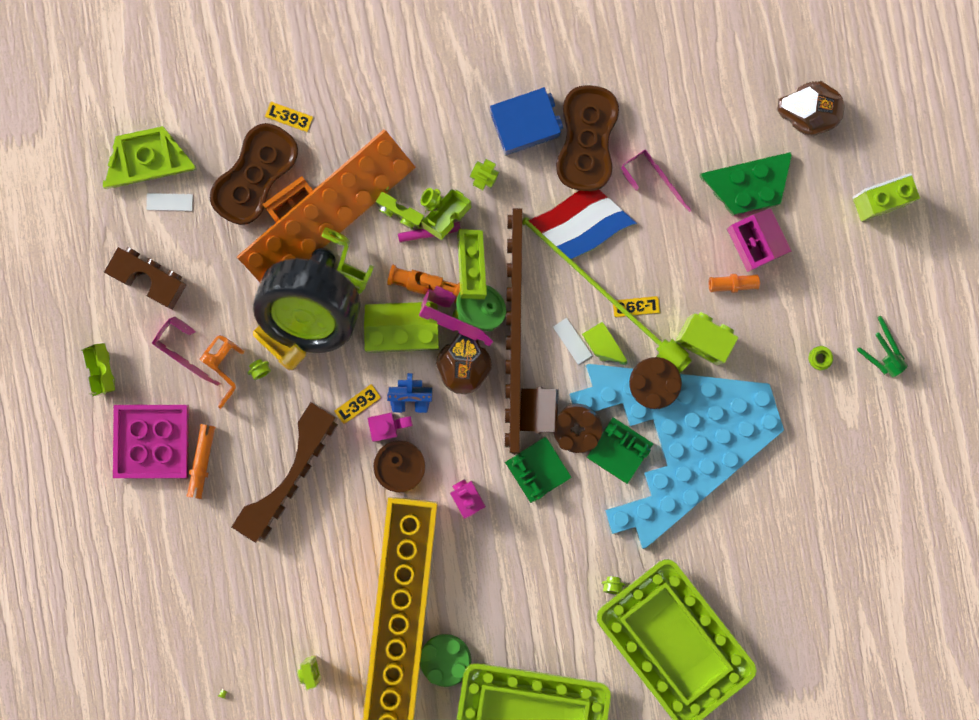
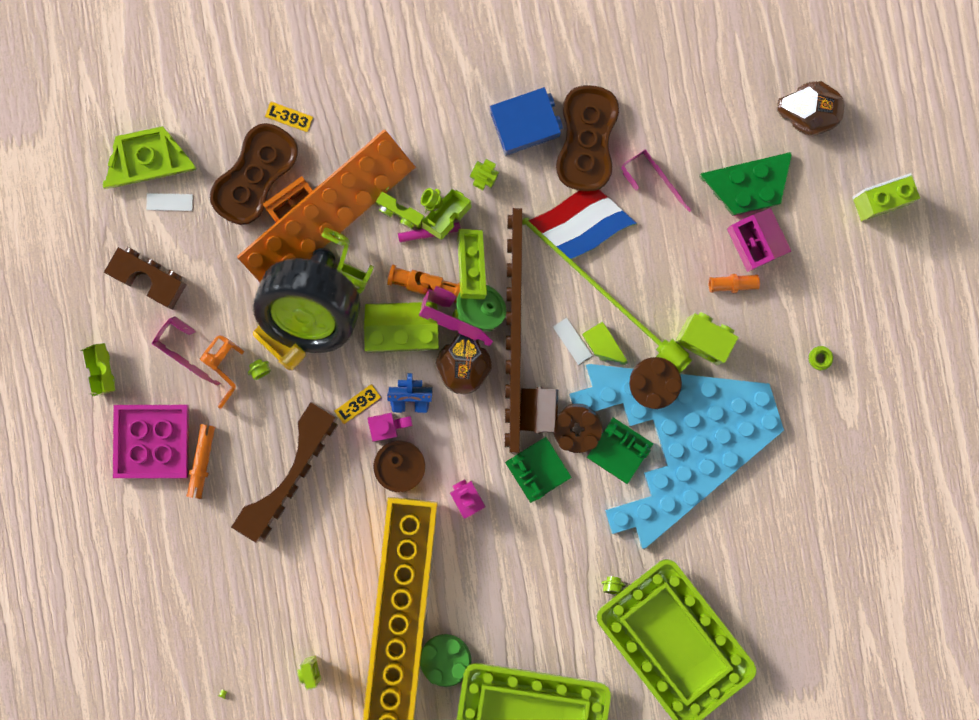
(638, 306): yellow sticker -> none
(894, 361): green plant -> none

